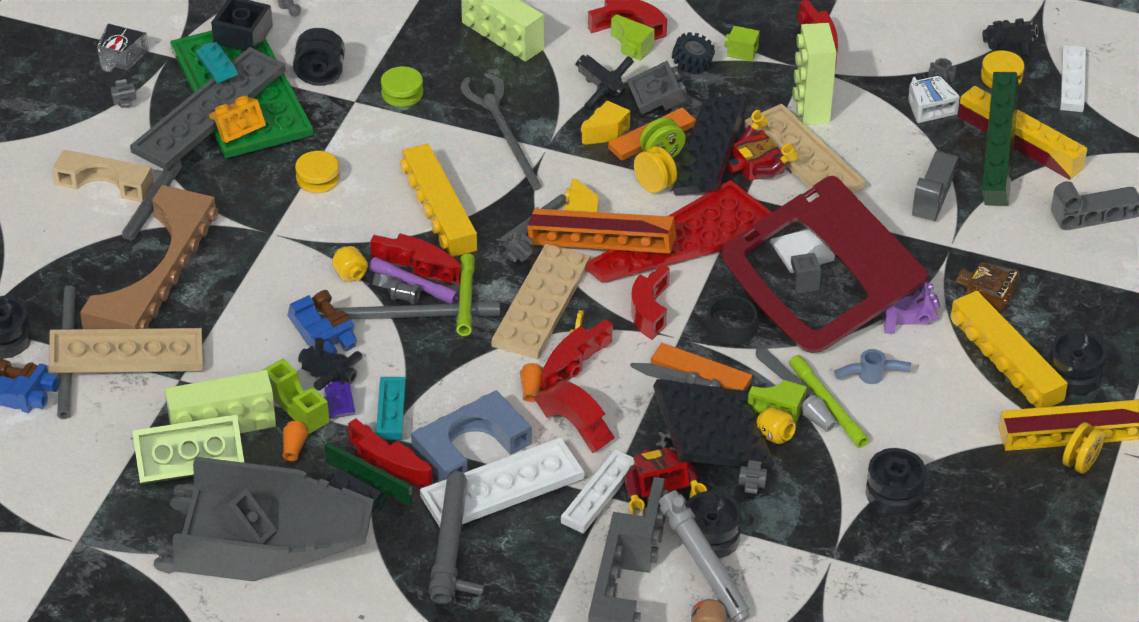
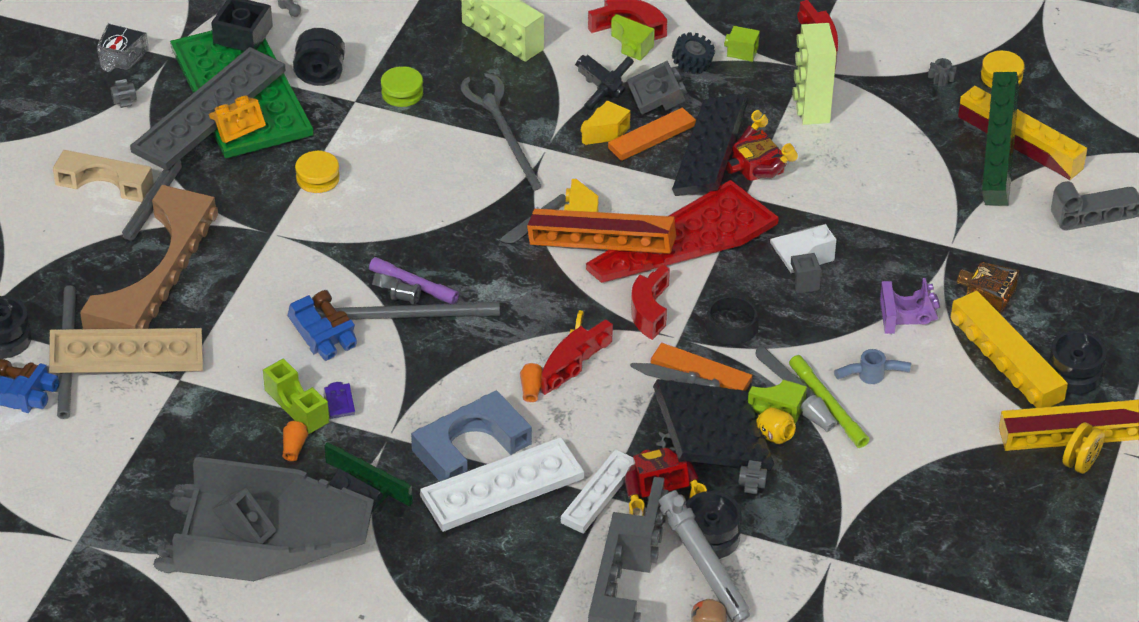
(170, 450): yellowish green brick -> none
(216, 62): teal plate -> none
(240, 395): yellowish green brick -> none
(328, 366): black piece -> none
(348, 263): yellow head -> none
(391, 408): teal plate -> none
(393, 458): red slope -> none
(413, 252): red slope -> none
(438, 200): yellow brick -> none
(444, 572): dark grey cylinder -> none
(464, 318): lime piece -> none
(517, 247): dark grey gear -> none
(541, 301): tan plate -> none
(579, 408): red arch -> none
(655, 169): yellow head -> none
(664, 134): lime head -> none
(814, 157): tan plate -> none
(859, 242): dark red door -> none
(895, 481): black wheel -> none
(932, 98): white torso -> none
(933, 188): dark grey beam -> none
(1005, 33): black piece -> none
(1073, 78): white plate -> none

